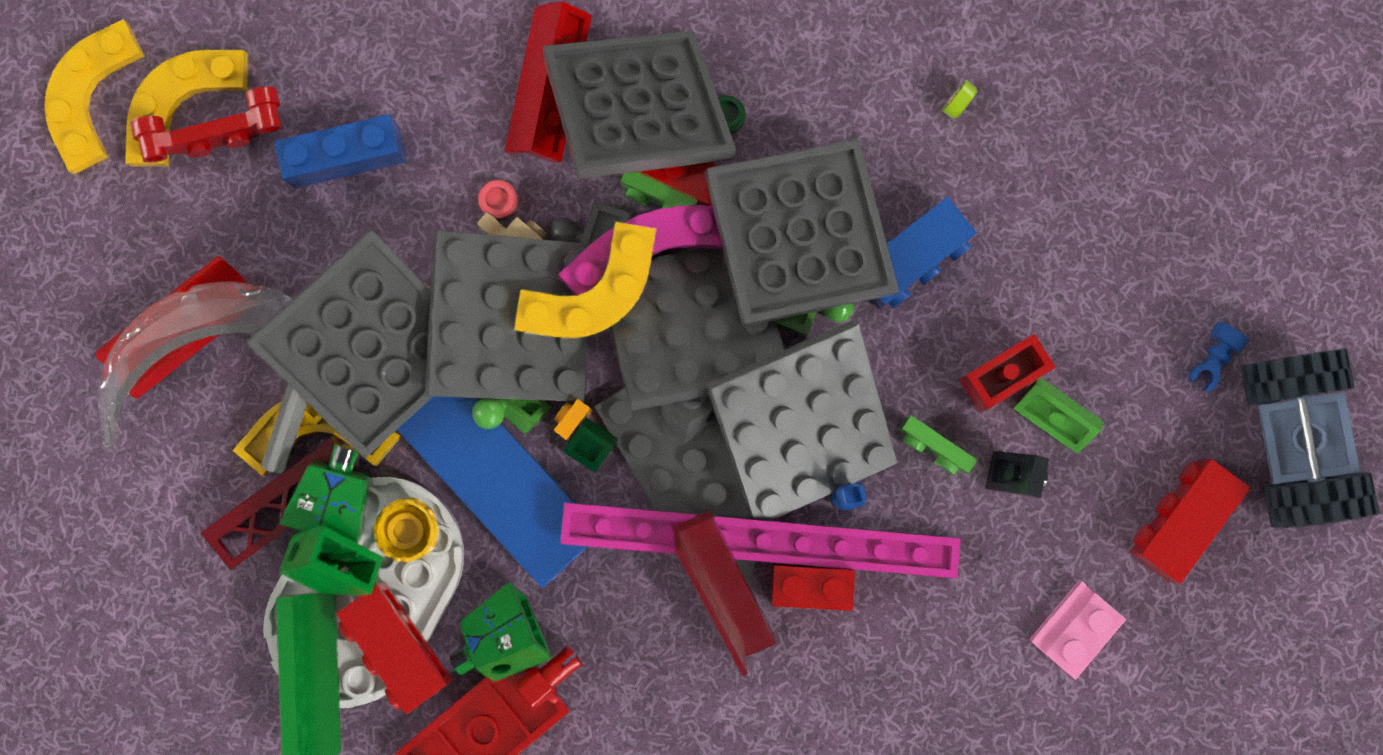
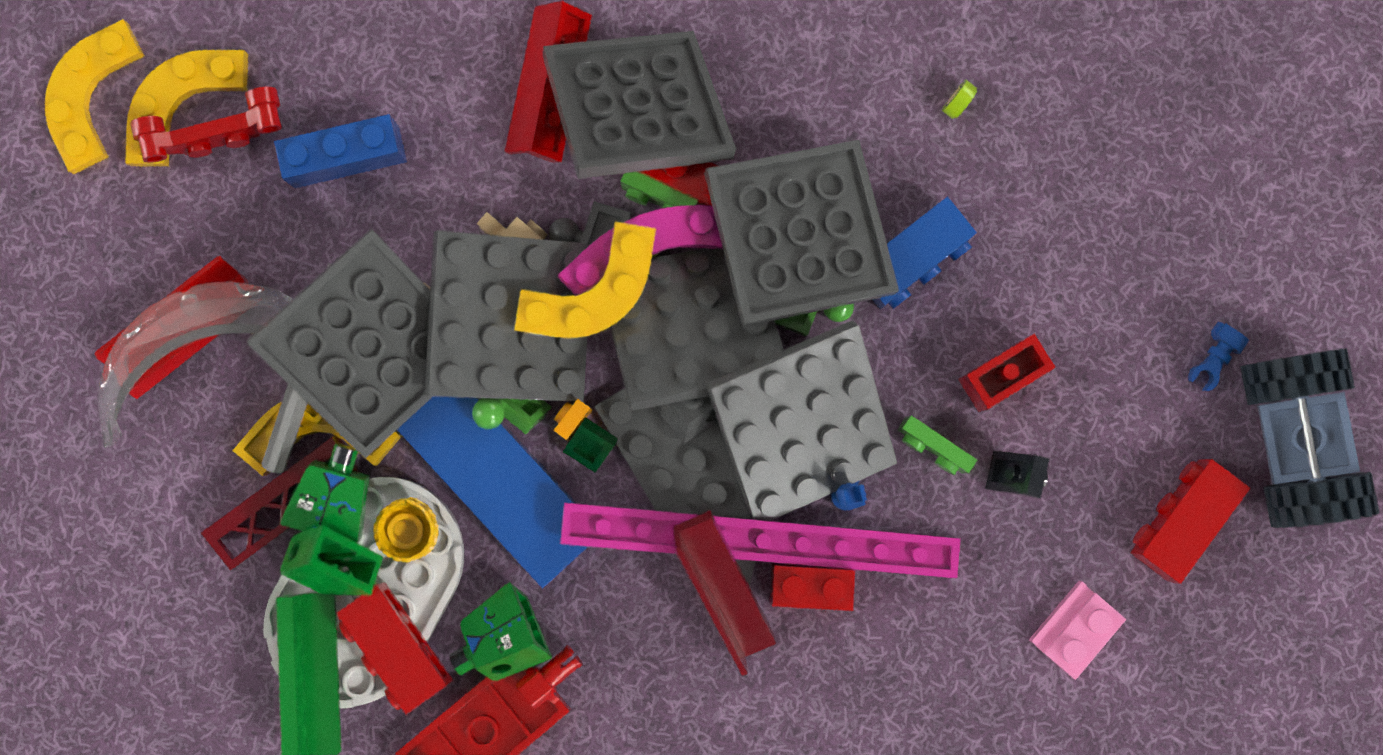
(498, 199): coral tile -> none
(733, 111): dark green plate -> none
(1058, 415): bright green plate -> none

